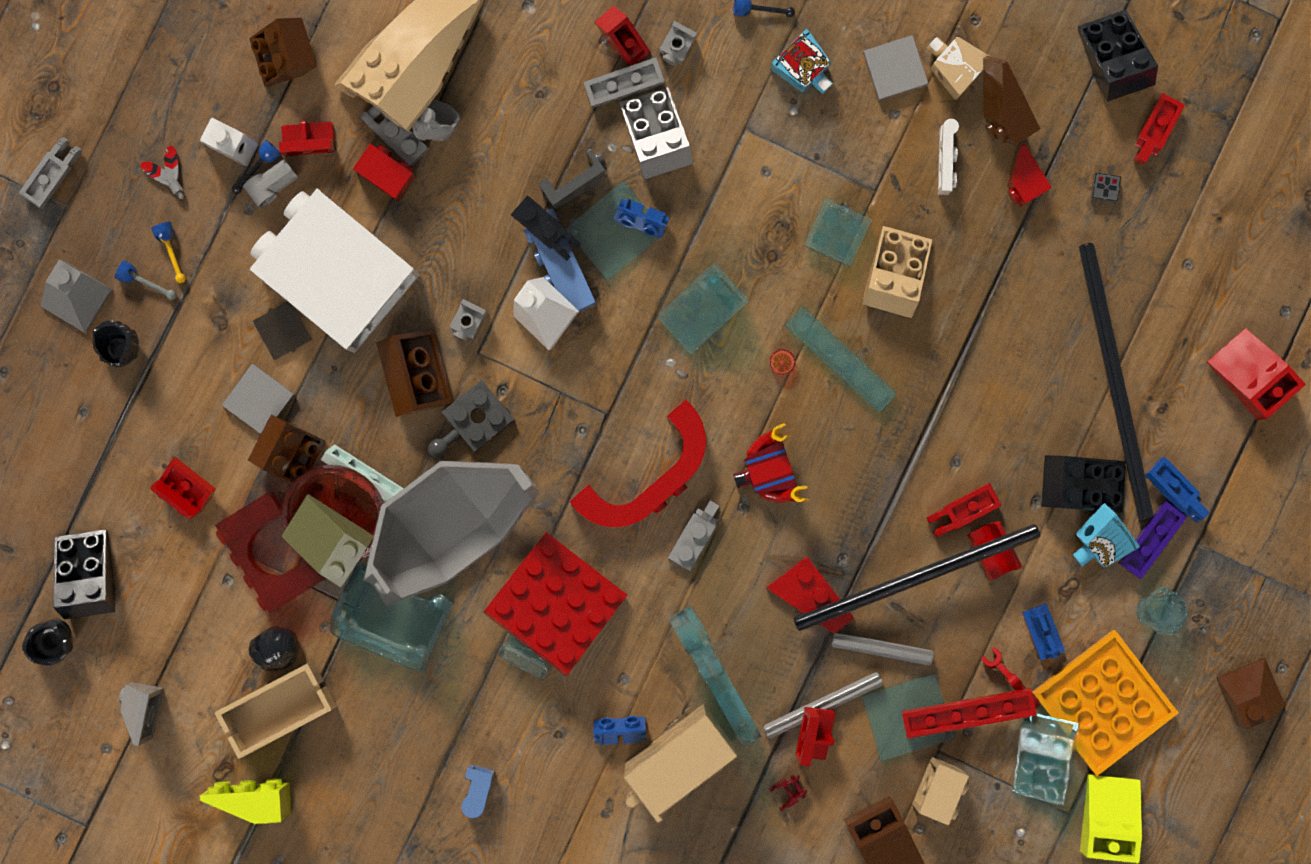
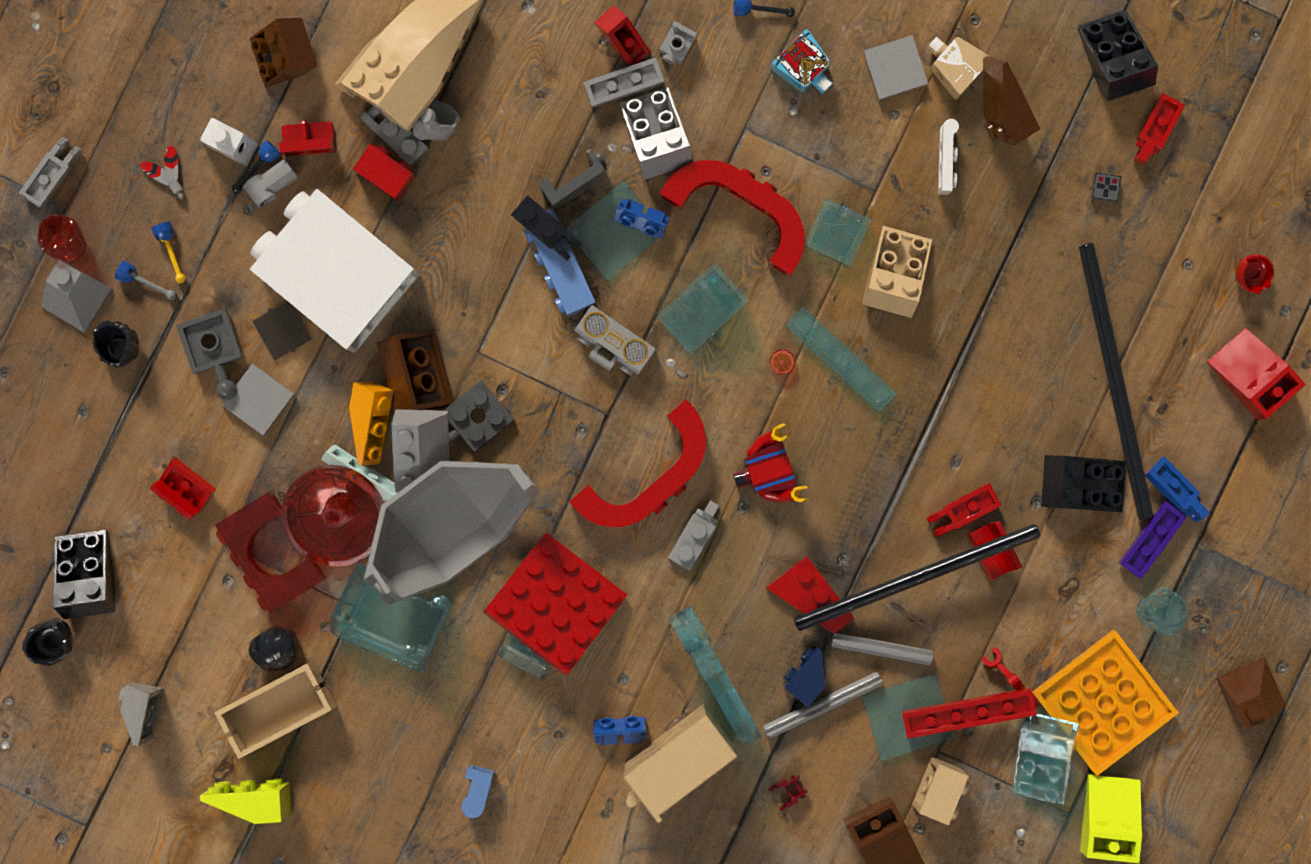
(61, 238): none -> clear red hair
(225, 351): none -> dark grey plate
(285, 449): reddish brown slope -> none
(326, 540): olive slope -> none
(369, 418): none -> light orange slope
(418, 443): none -> light grey slope
(477, 318): light grey brick -> none
(543, 311): white slope -> none
(605, 332): none -> light grey piece
(745, 187): none -> red arch
(808, 678): none -> dark blue slope
(815, 735): red panel -> none
(1026, 178): red slope -> none
(1043, 632): blue hinge -> none
(1104, 539): medium azure torso -> none
(1254, 273): none -> red hair

